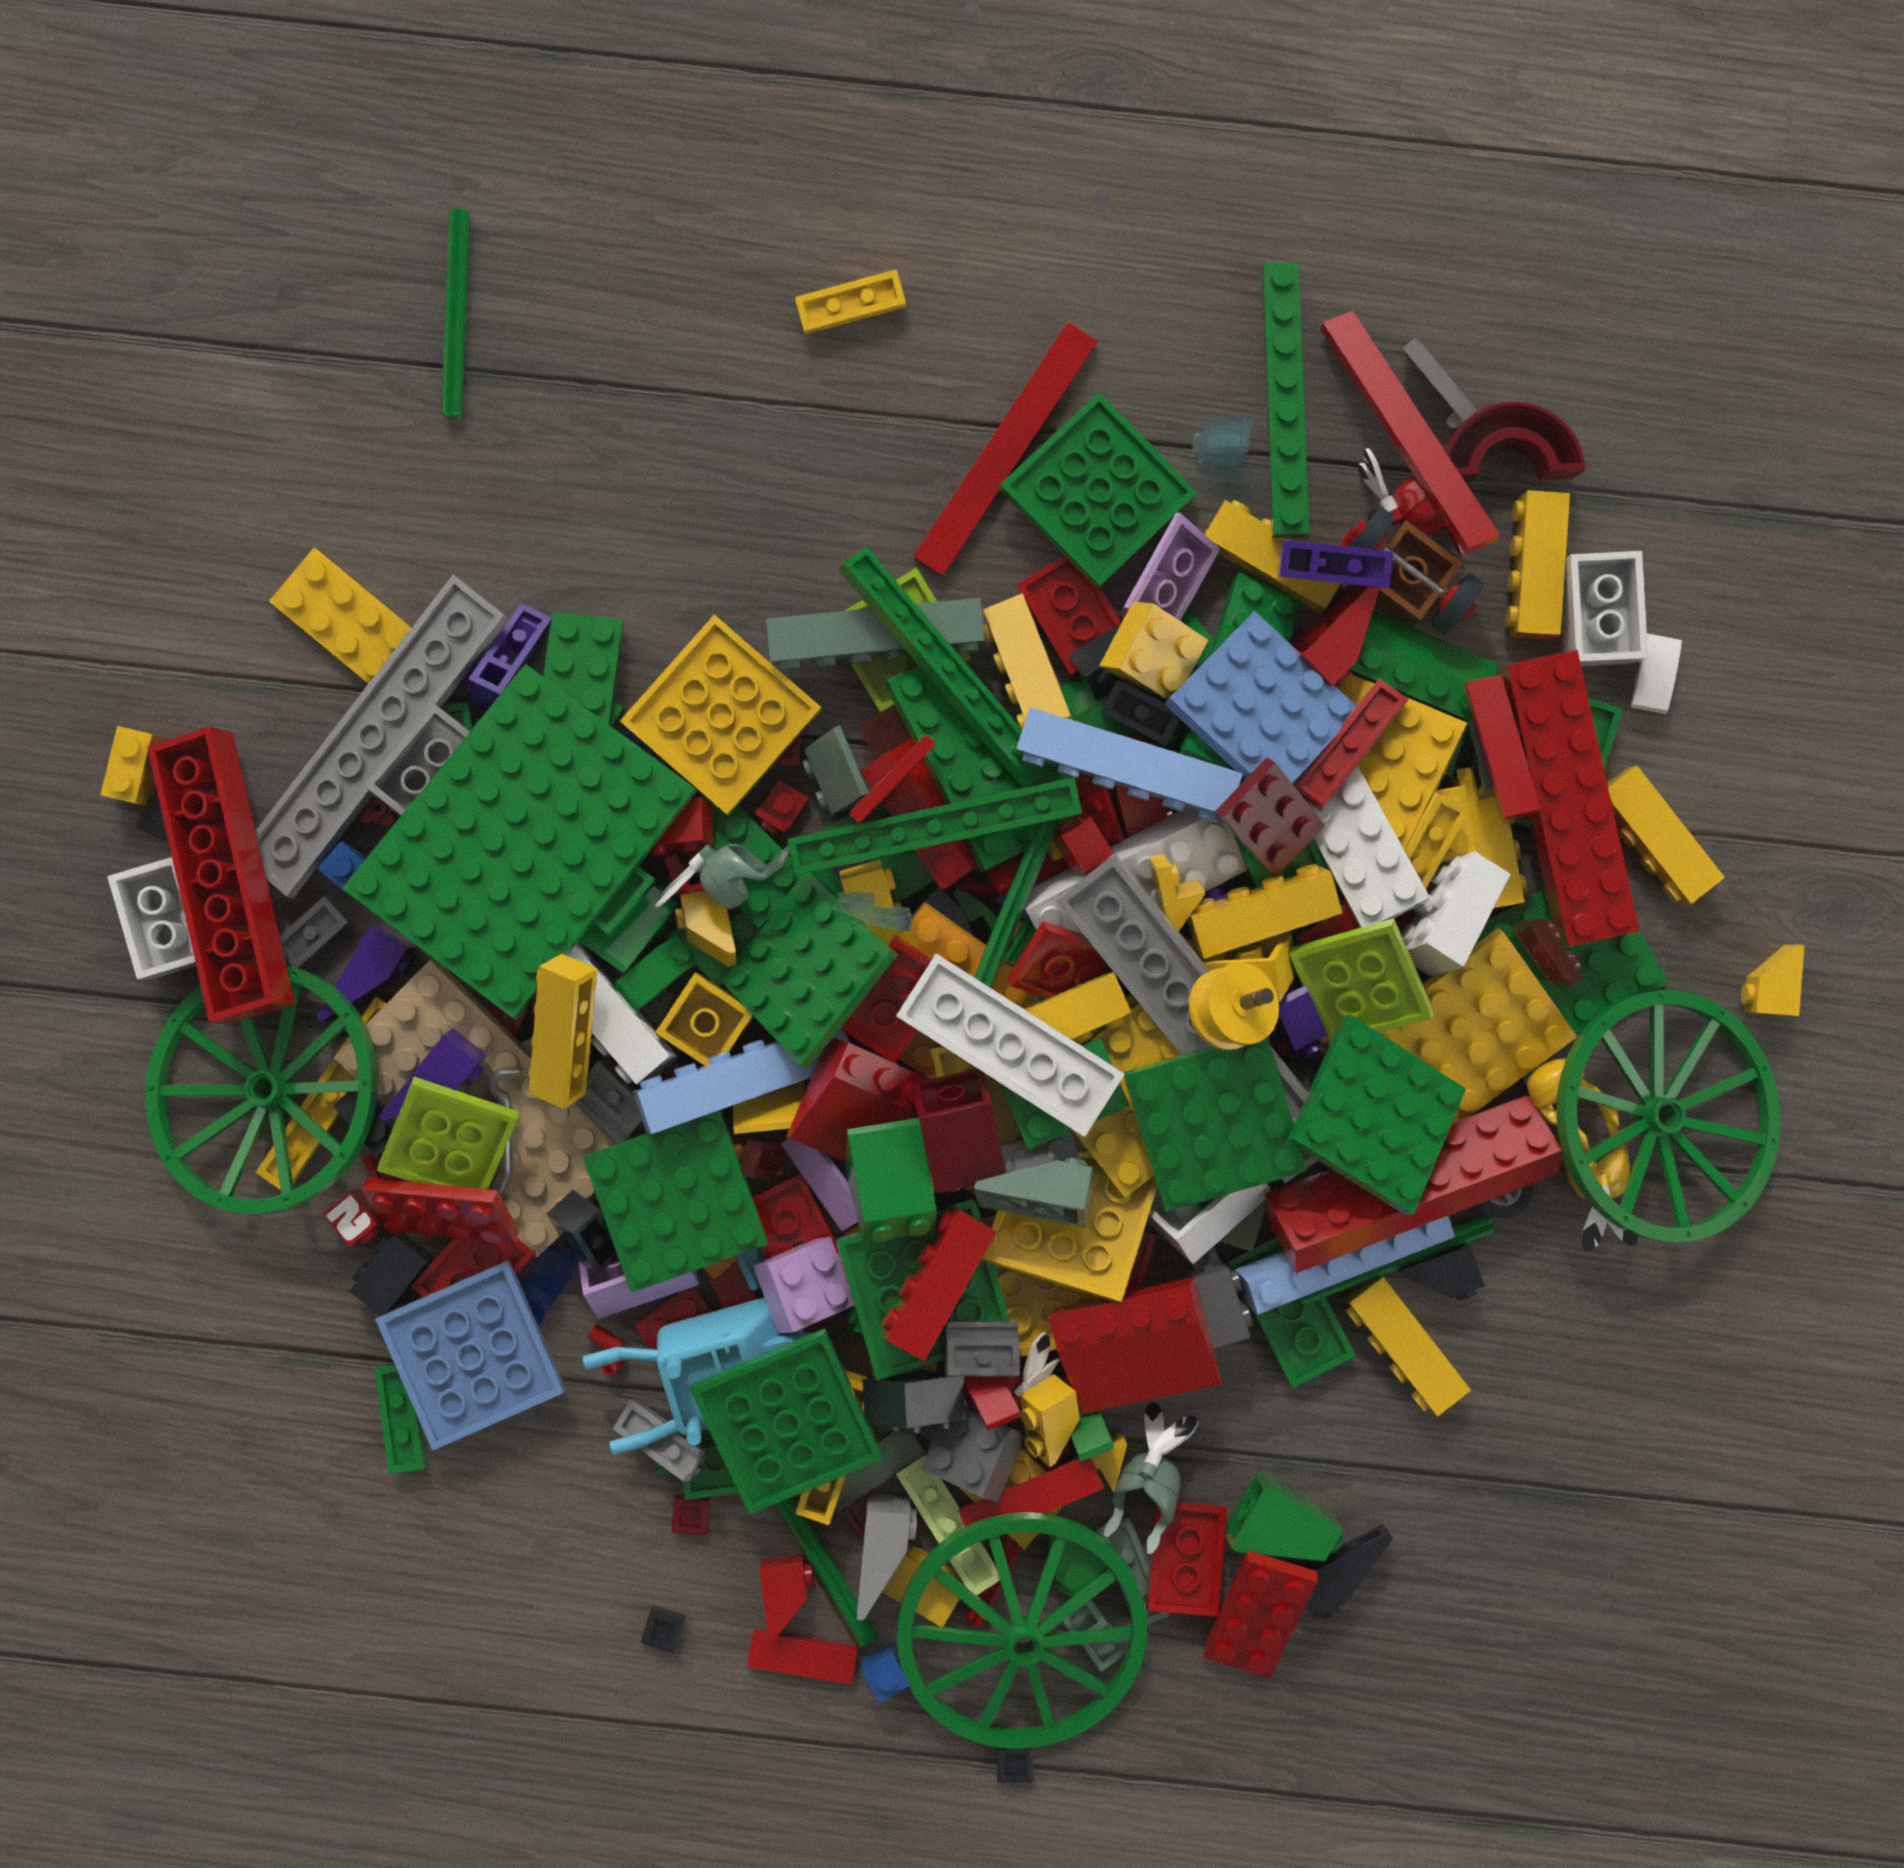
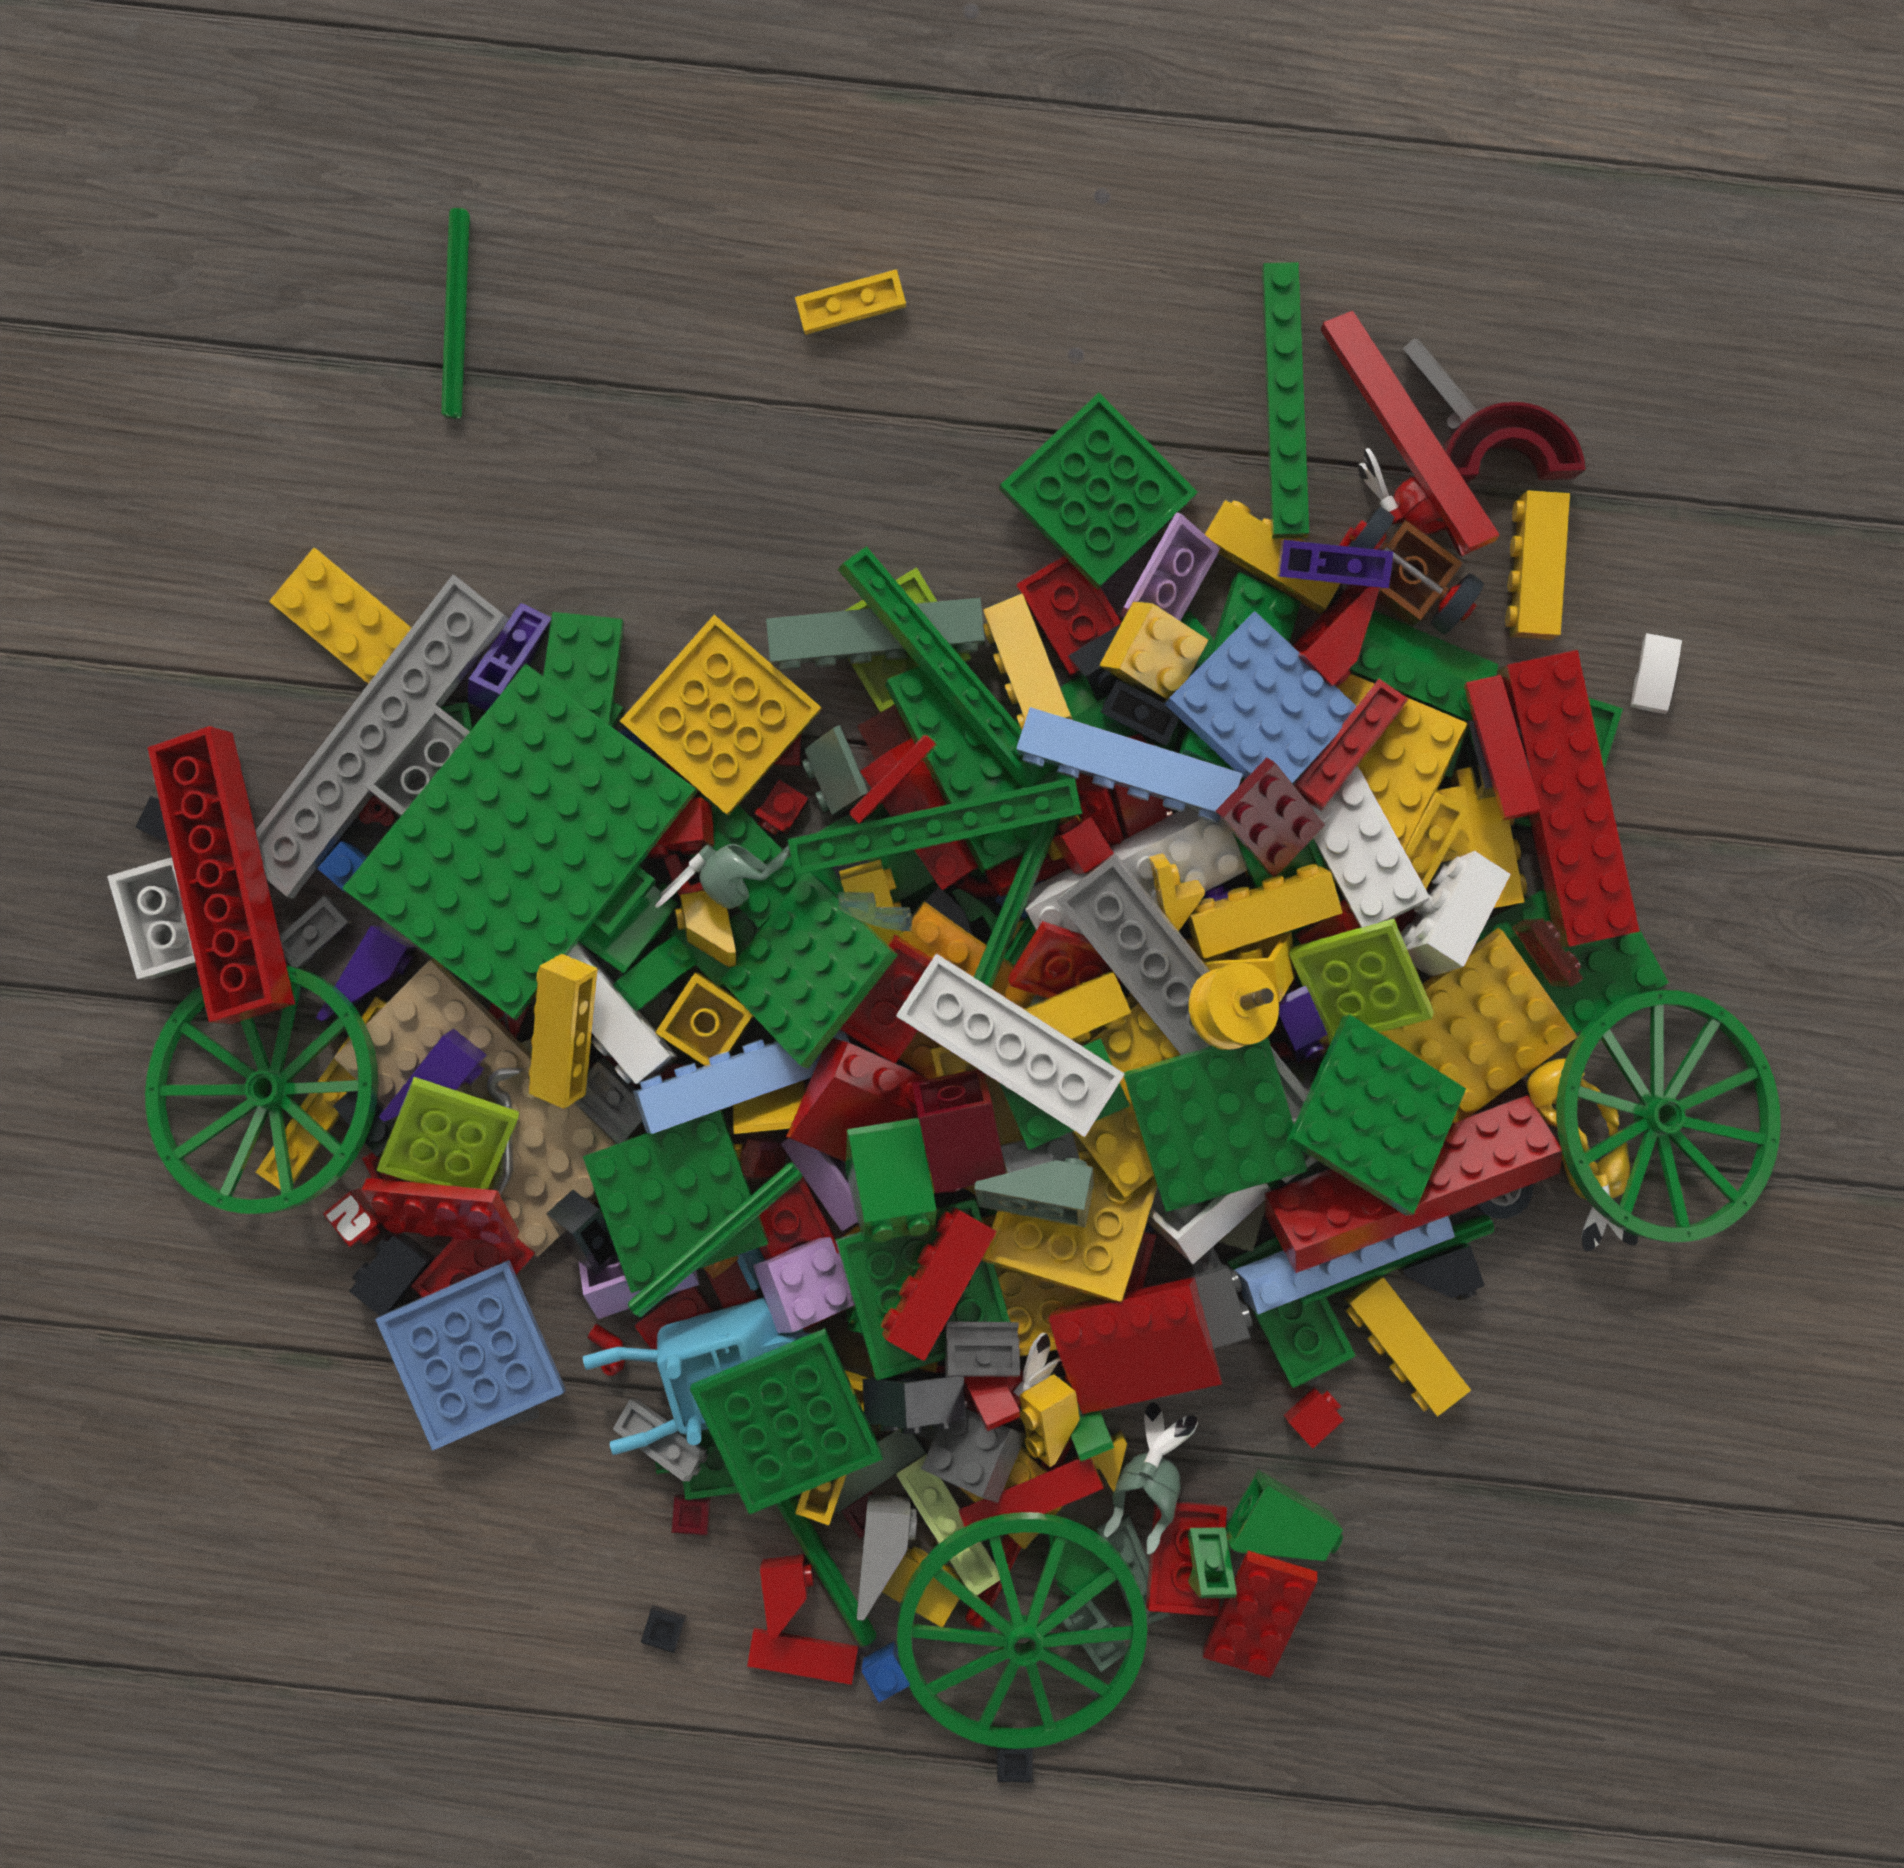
(129, 767): yellow brick -> none
(399, 1423): green plate -> none
(548, 1281): clear blue slope -> none
(715, 1240): none -> green axle
(1005, 449): red tile -> none
(1211, 1563): none -> green slope
(1222, 441): clear light blue slope -> none
(1315, 1416): none -> red brick
(1344, 1571): black slope -> none
(1605, 608): white brick -> none
(1661, 838): yellow brick -> none
(1776, 983): yellow slope -> none

